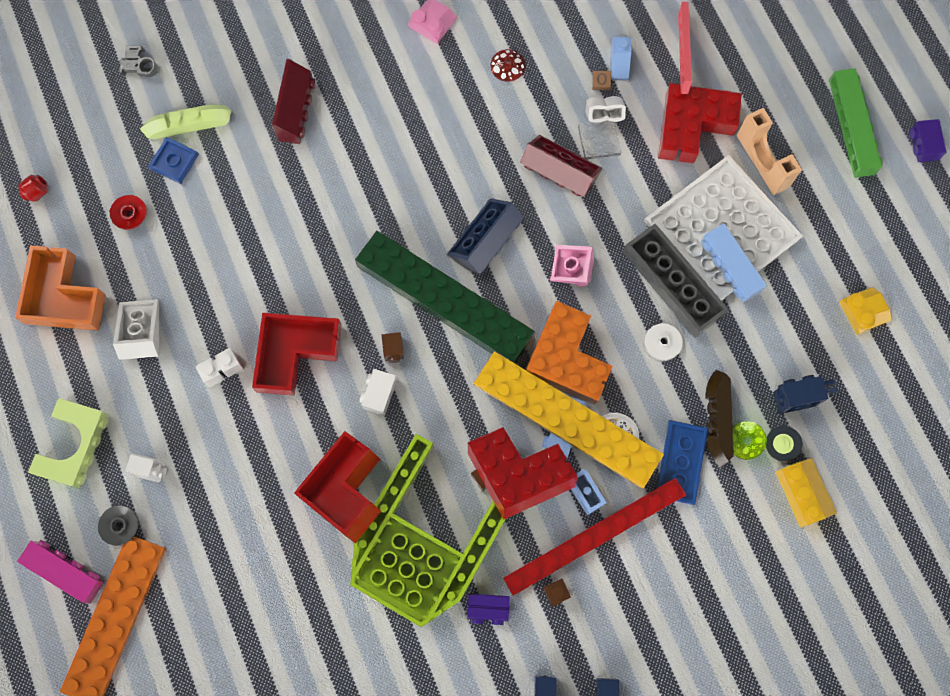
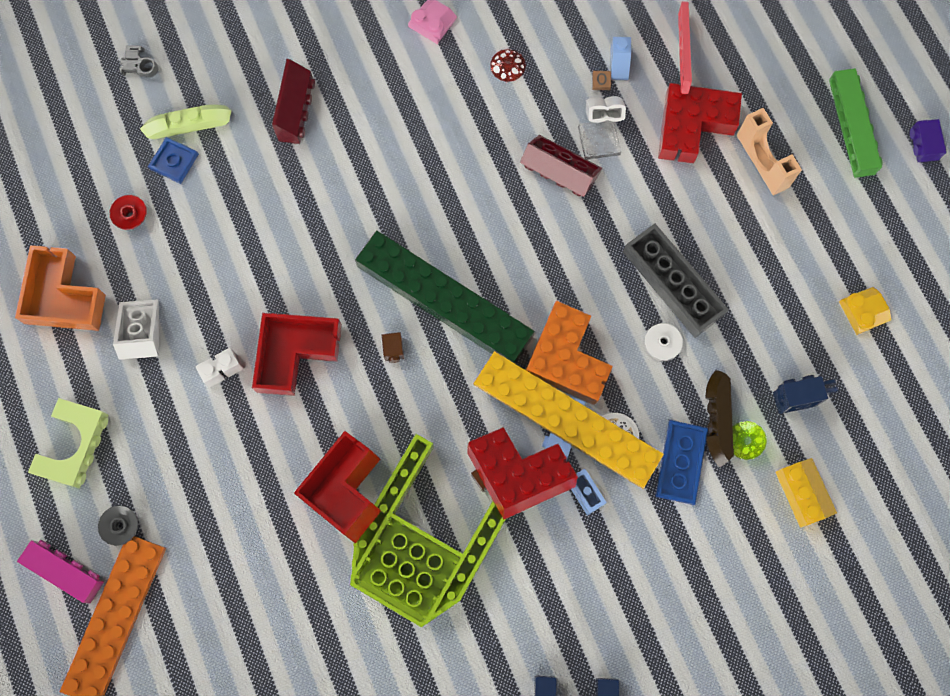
(33, 188): red head -> none
(146, 468): white brick -> none
(378, 392): white brick -> none
(486, 235): dark blue slope -> none
(488, 607): dark purple brick -> none
(556, 592): reddish brown brick -> none
(573, 265): bright pink slope -> none
(594, 536): red plate -> none
(731, 199): white plate -> none
(733, 263): light blue brick -> none
(784, 443): black wheel -> none

